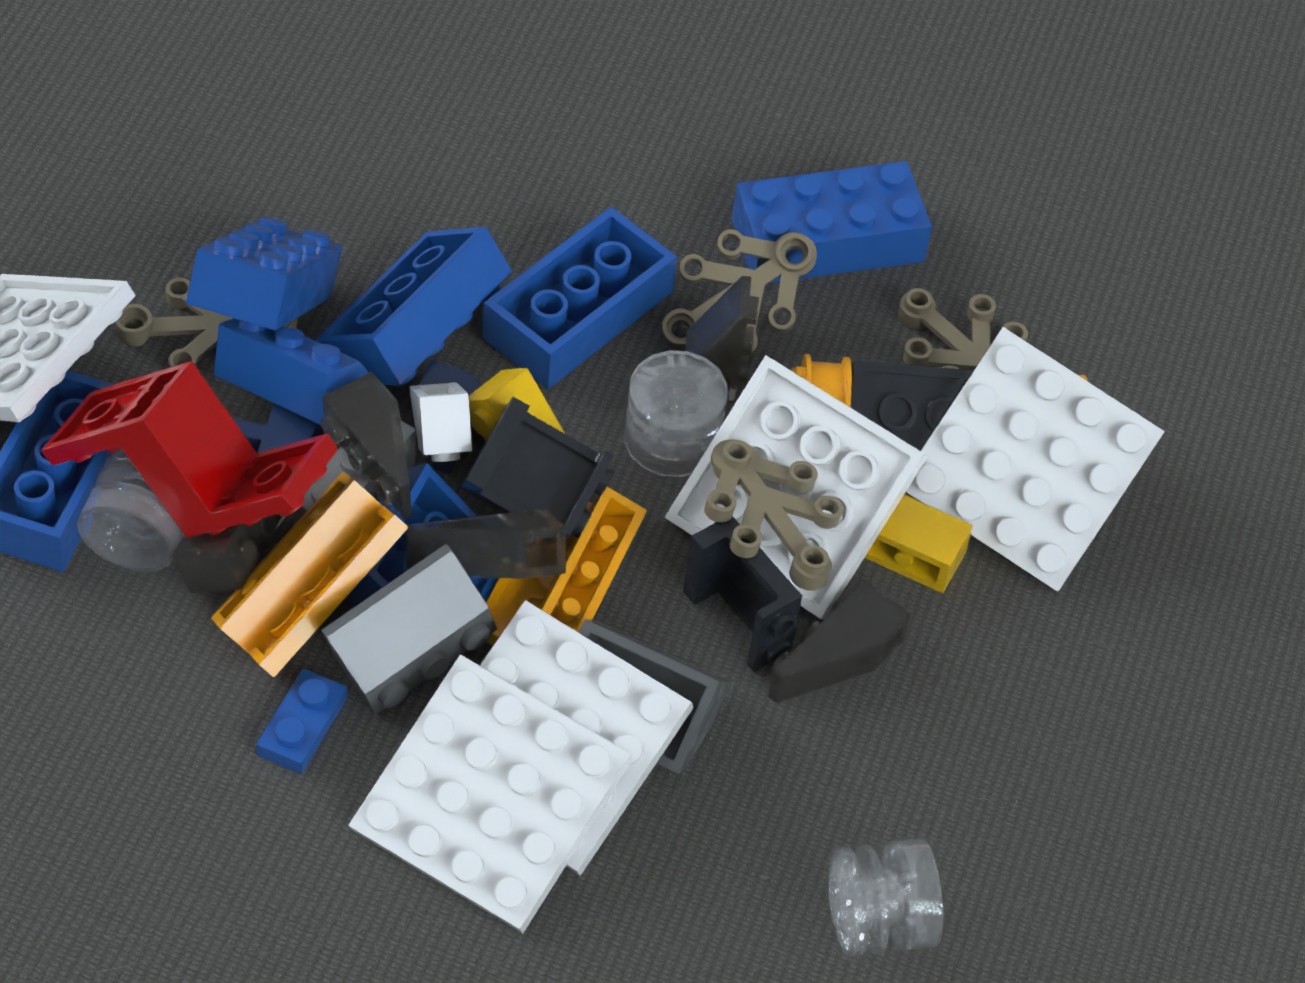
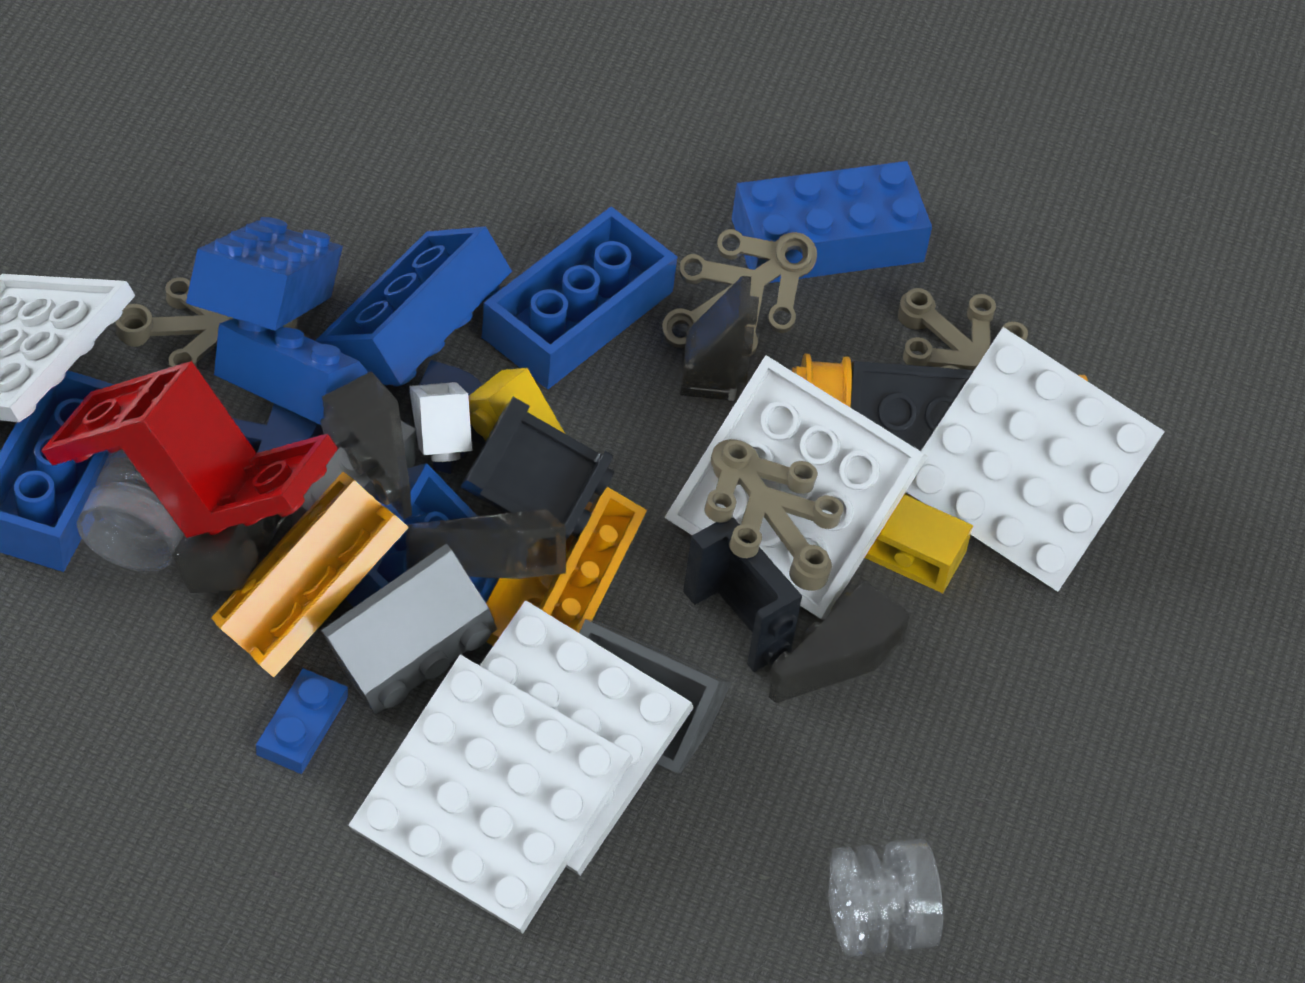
(673, 411): clear wheel -> none

